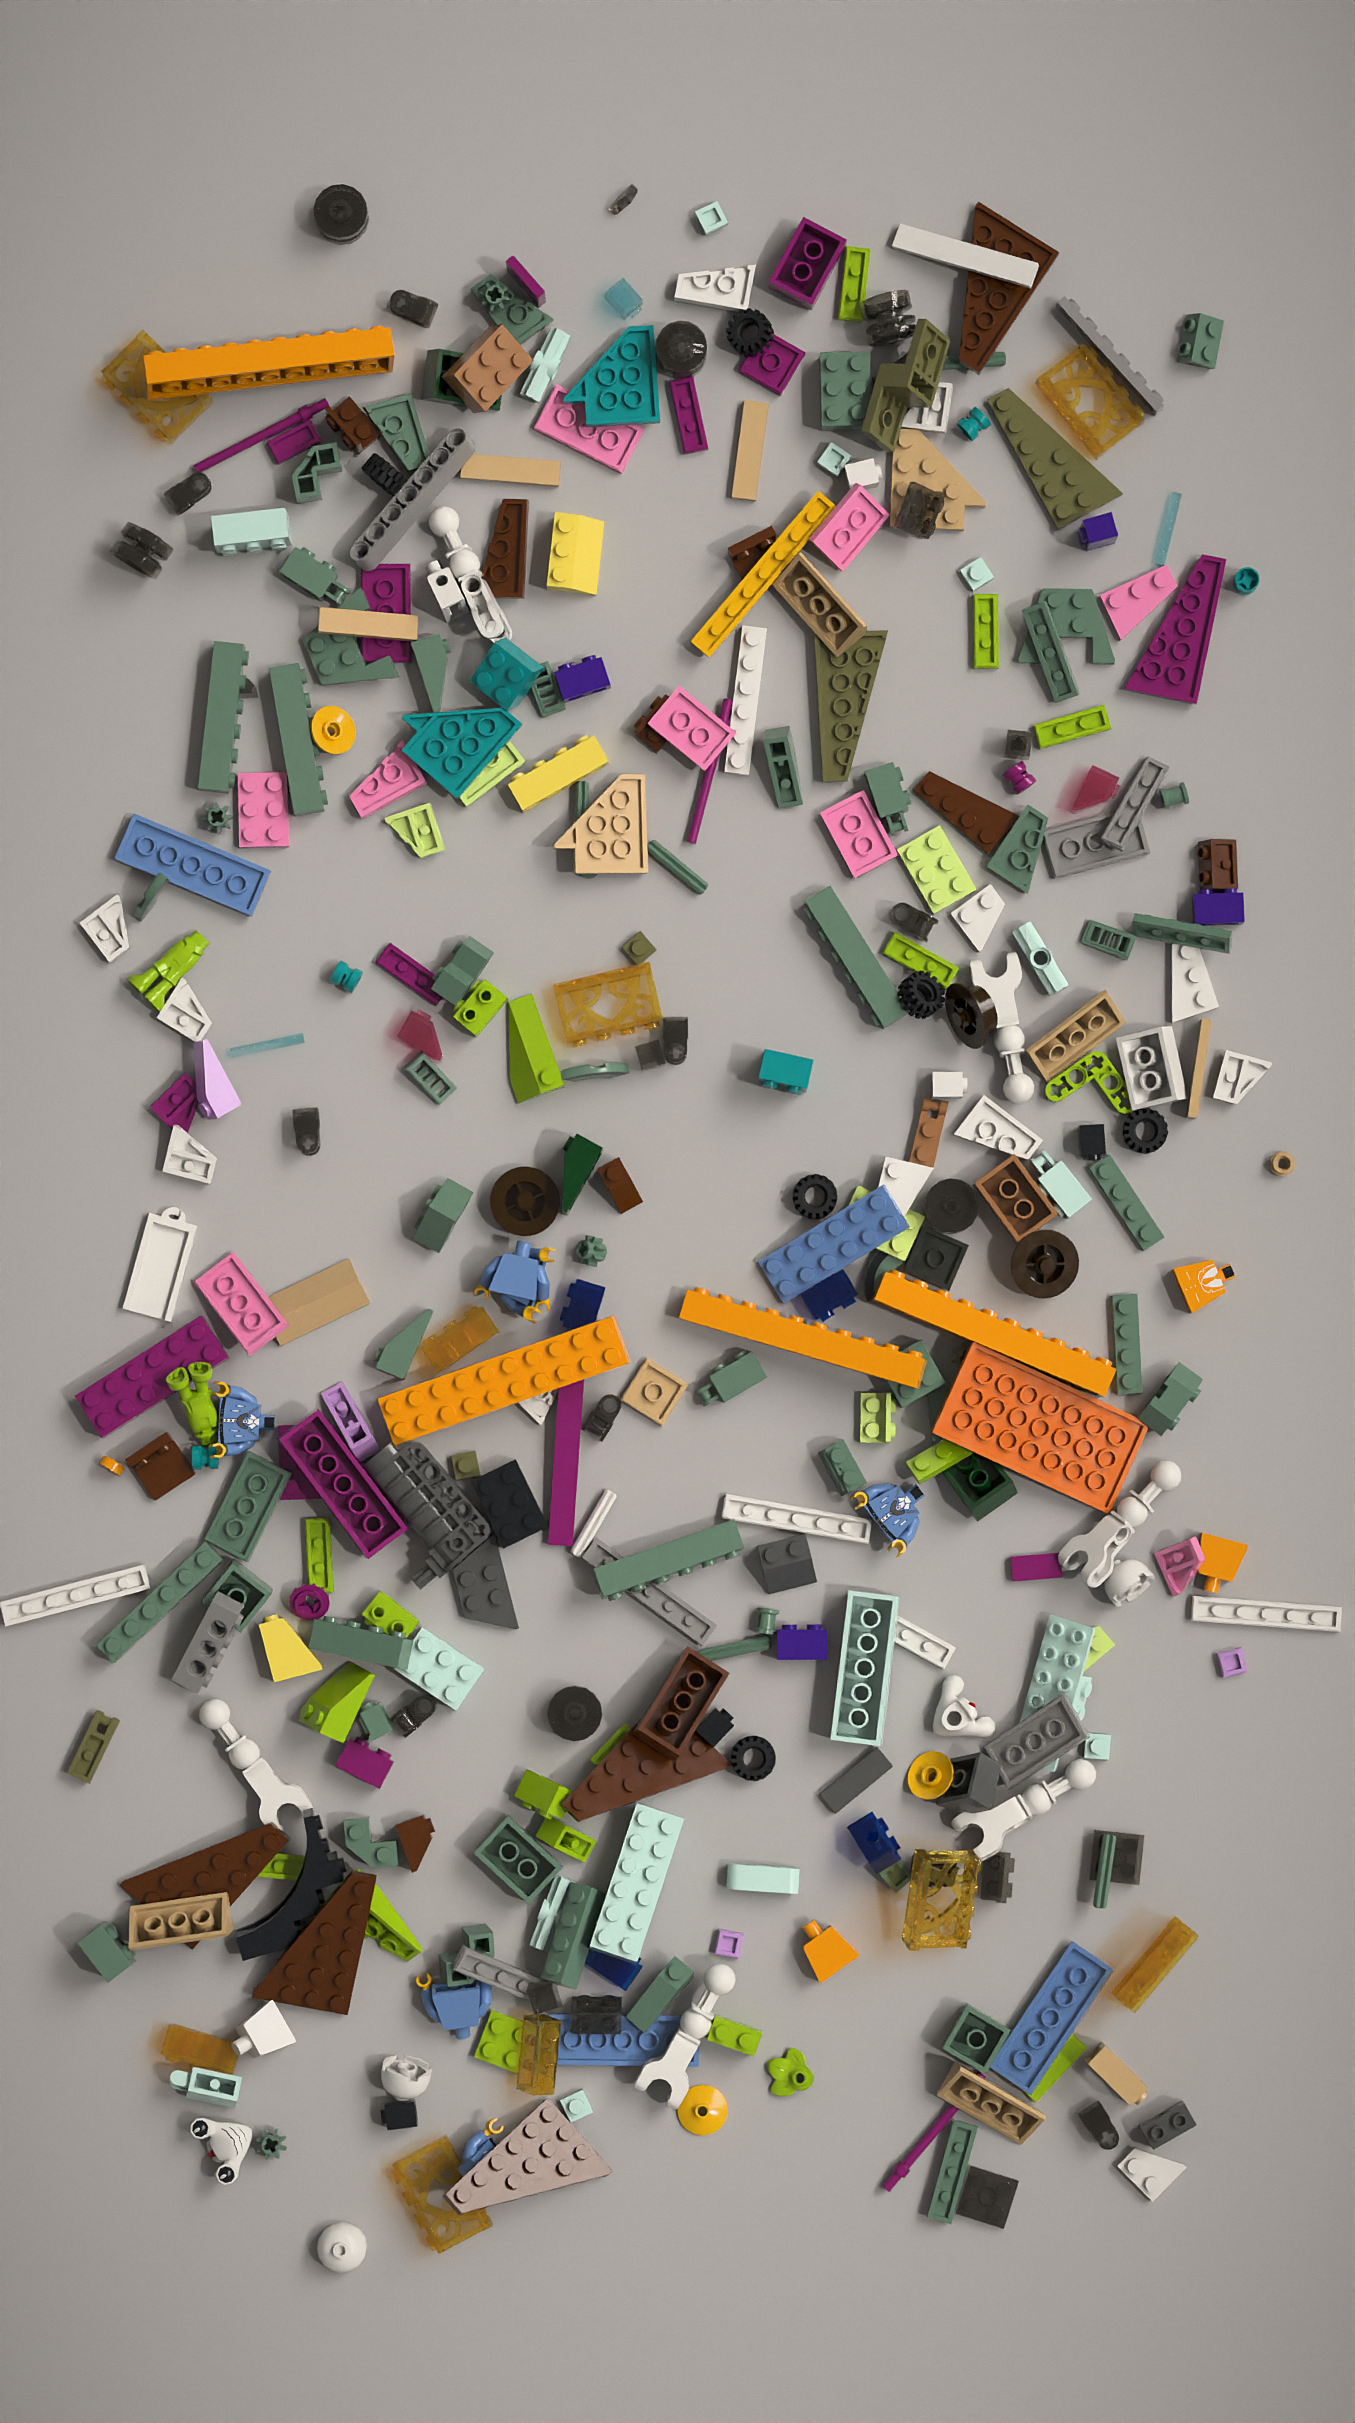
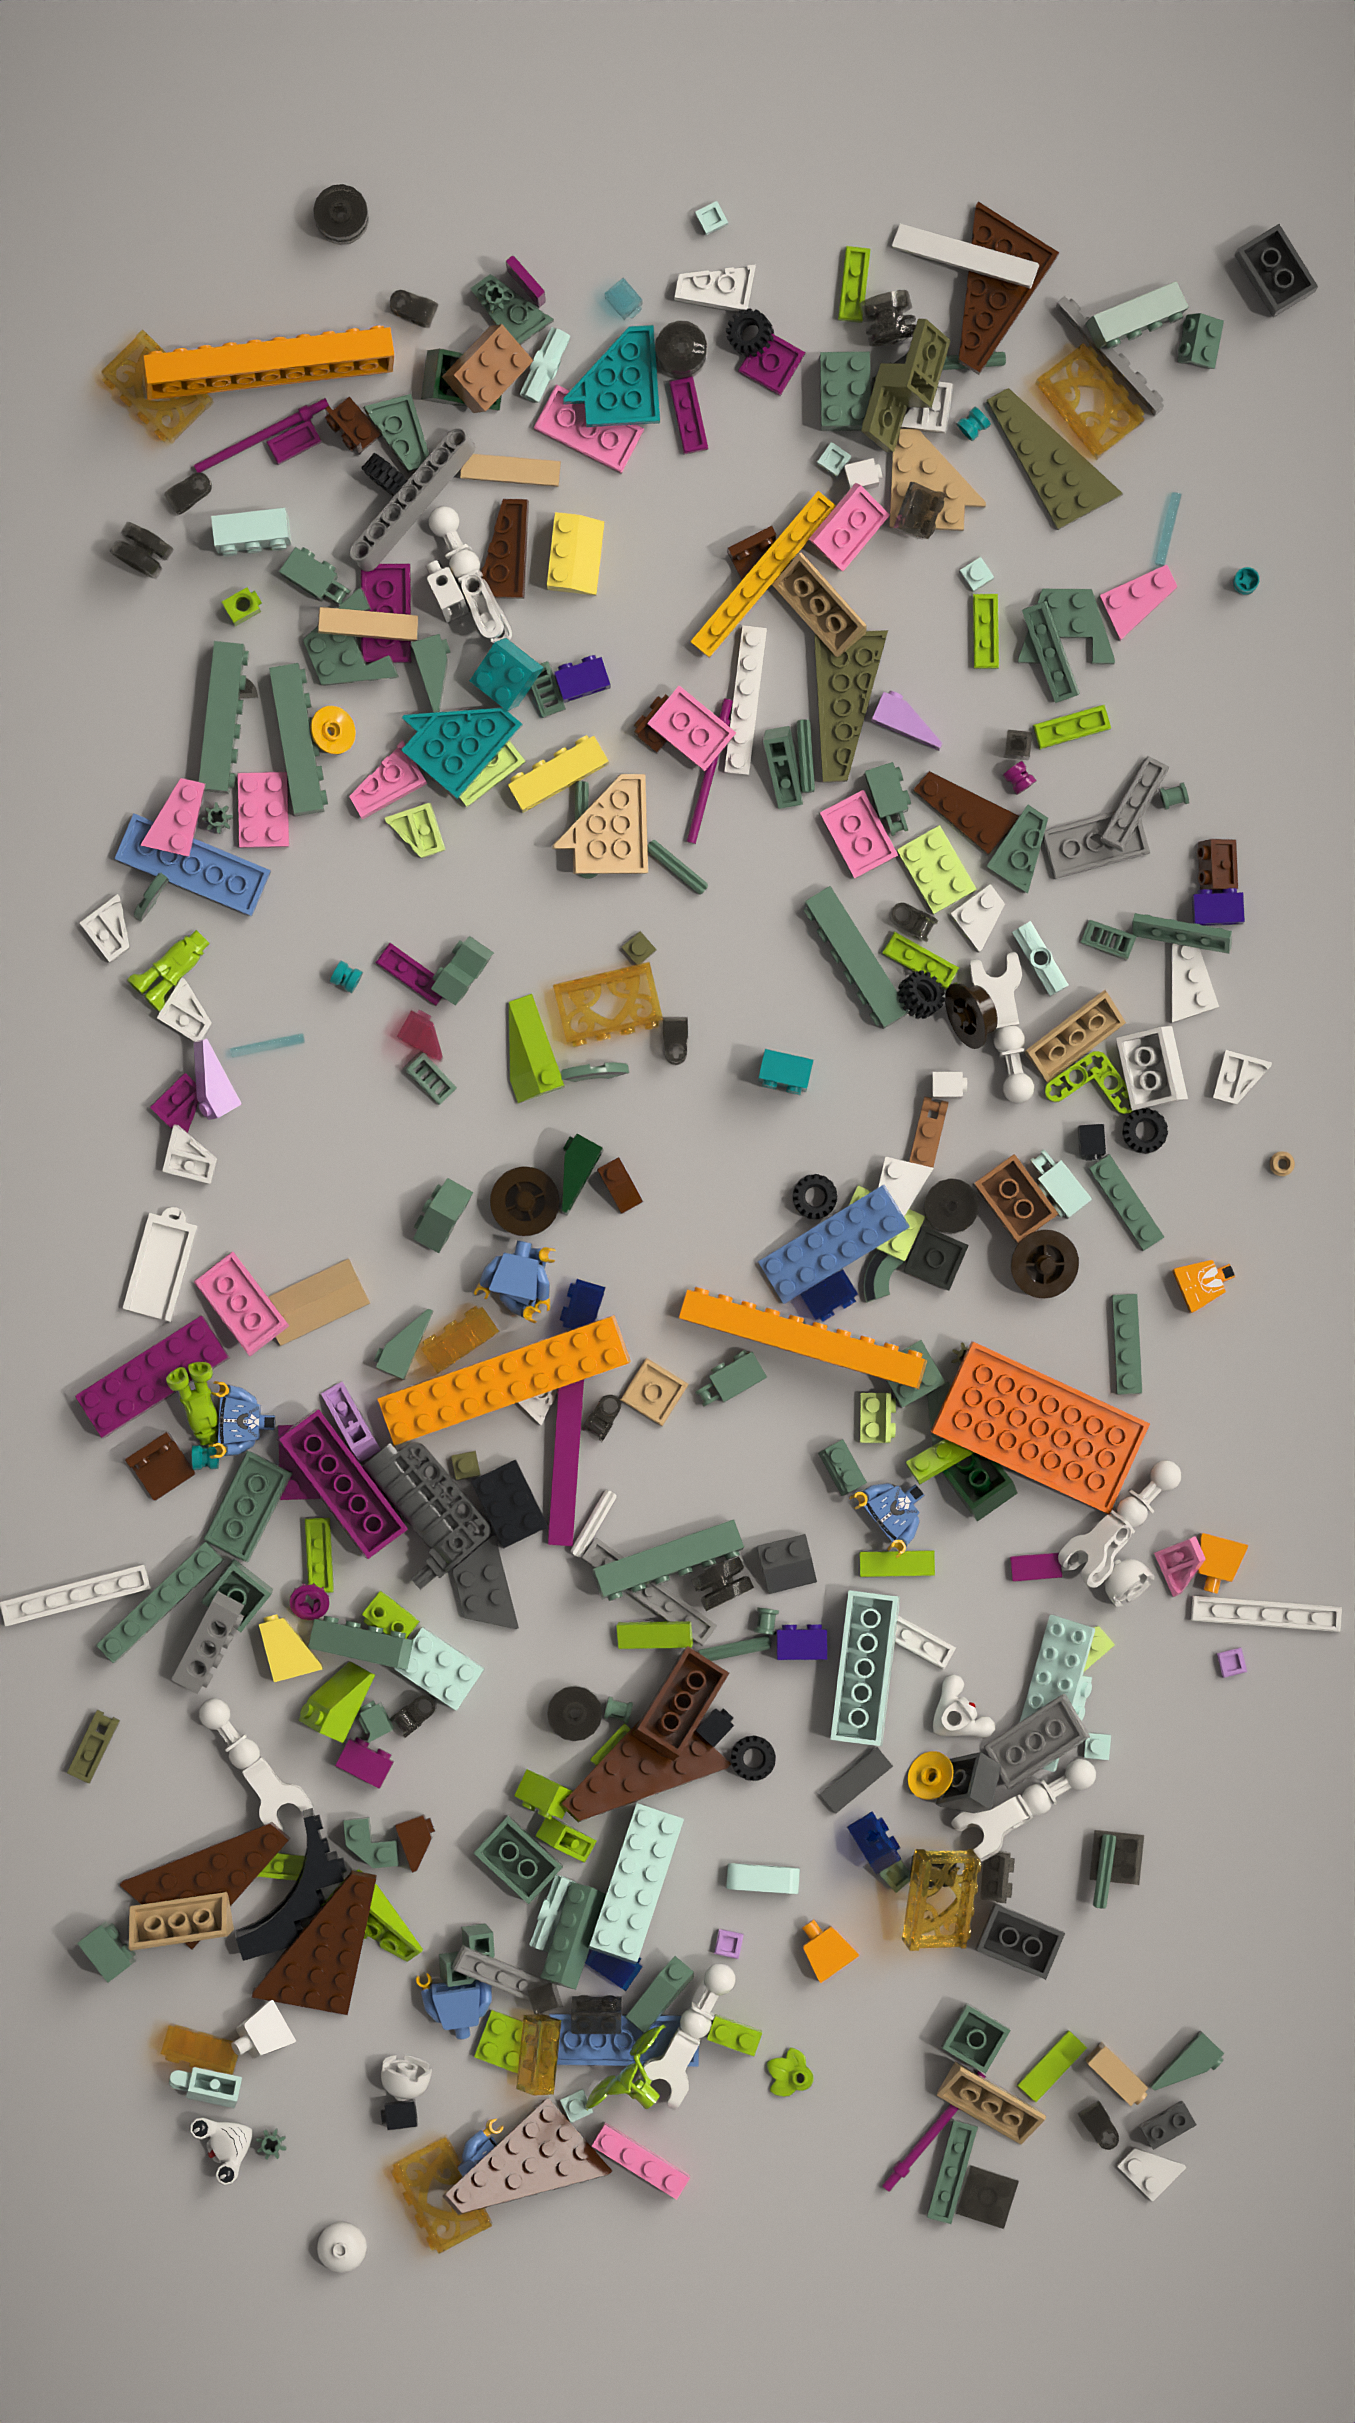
(111, 1465): light orange tile -> none
(177, 820): none -> bright pink wing
(240, 616): none -> lime brick
(307, 1125): clear smoke piece -> none
(319, 461): sand green brick -> none
(479, 1007): lime brick -> none
(591, 1251): sand green gear -> none
(618, 1710): none -> sand green bush
(623, 199): clear smoke tile -> none
(623, 2083): none -> lime plant
(640, 2160): none -> bright pink brick
(650, 1055): clear smoke panel -> none
(654, 1635): none -> lime tile
(716, 2110): yellow dish -> none
(721, 1581): none -> clear smoke wheel
(750, 450): tan tile -> none
(796, 1518): white tile -> none
(805, 756): none -> sand green axle
(807, 263): magenta brick -> none
(886, 1564): none -> lime tile
(901, 718): none -> lavender slope
(998, 1130): white wing -> none
(1000, 1336): light orange brick -> none
(1020, 1941): none -> dark grey brick
(1051, 2018): medium blue plate -> none
(1096, 790): clear pink slope -> none
(1097, 532): dark purple brick -> none
(1137, 315): none -> brick
(1154, 1964): clear yellow fence -> none
(1170, 1399): sand green brick -> none
(1179, 649): magenta wing -> none
(1193, 2060): none -> sand green slope
(1198, 1068): tan tile -> none
(1276, 270): none -> dark grey brick

